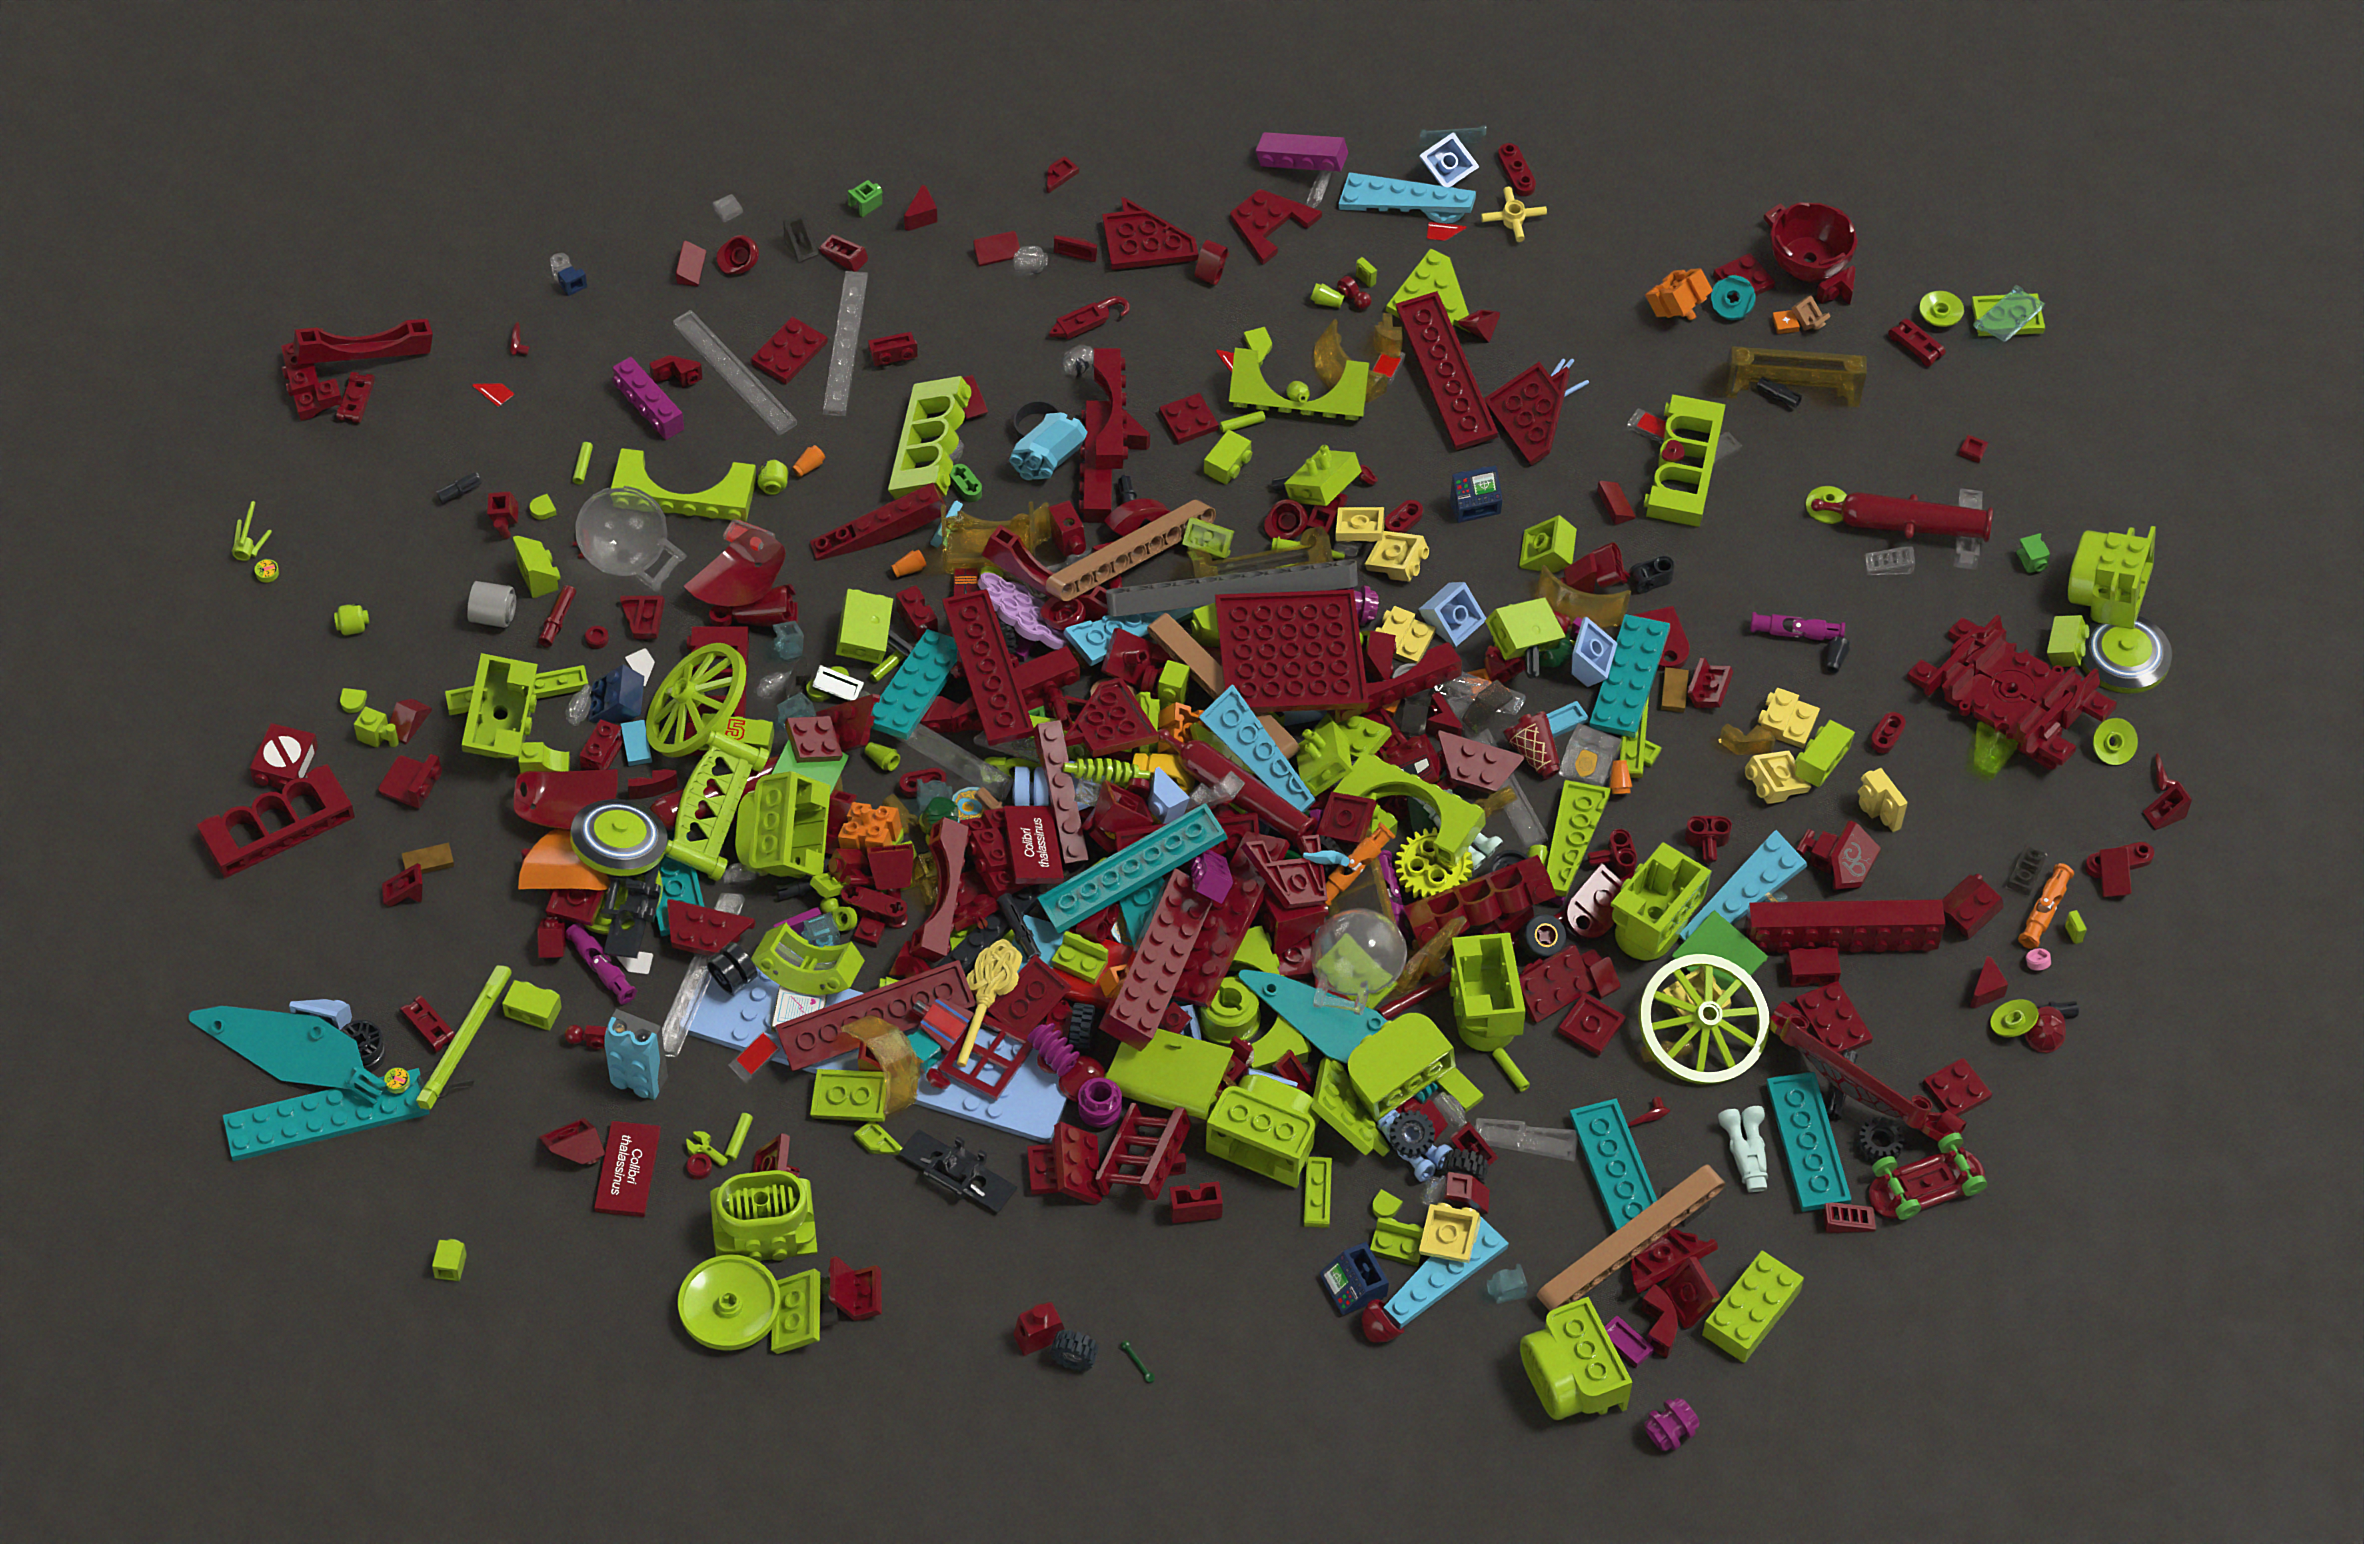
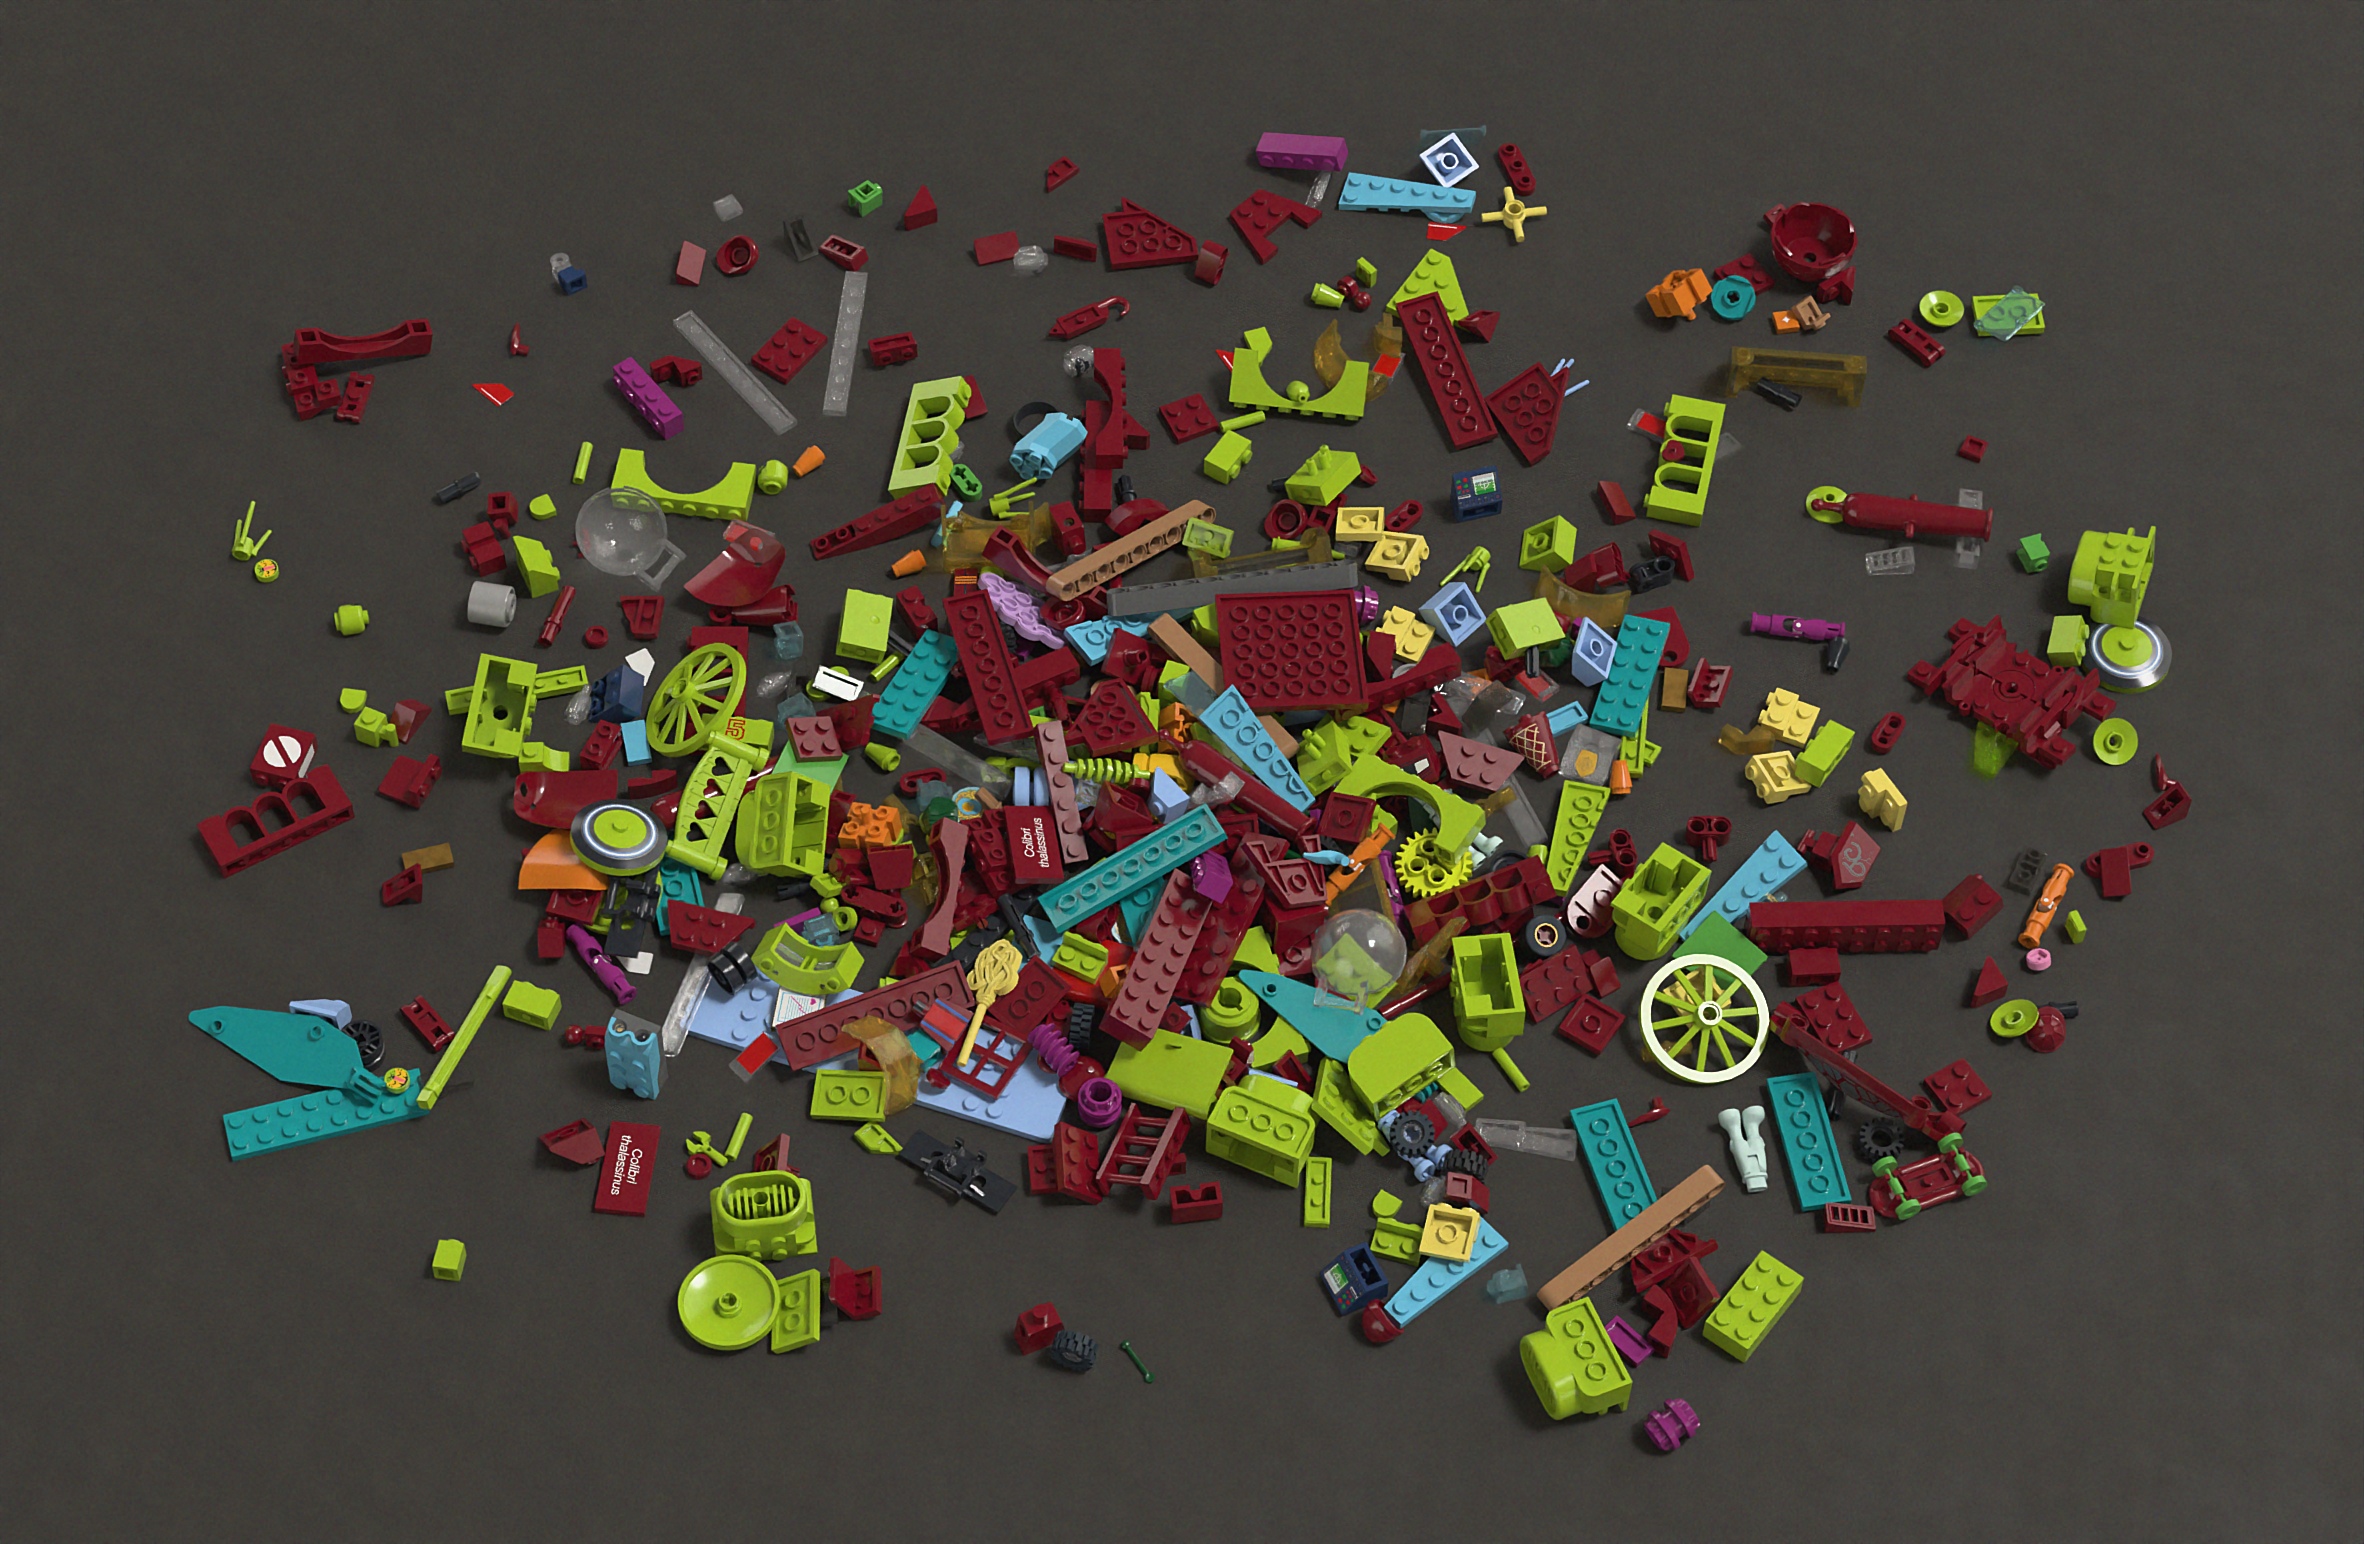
(483, 549): none -> dark red brick
(1000, 502): none -> lime plant
(1192, 693): none -> clear light blue door
(1476, 560): none -> lime plant
(1541, 687): none -> clear tile
(1670, 546): none -> dark red wing

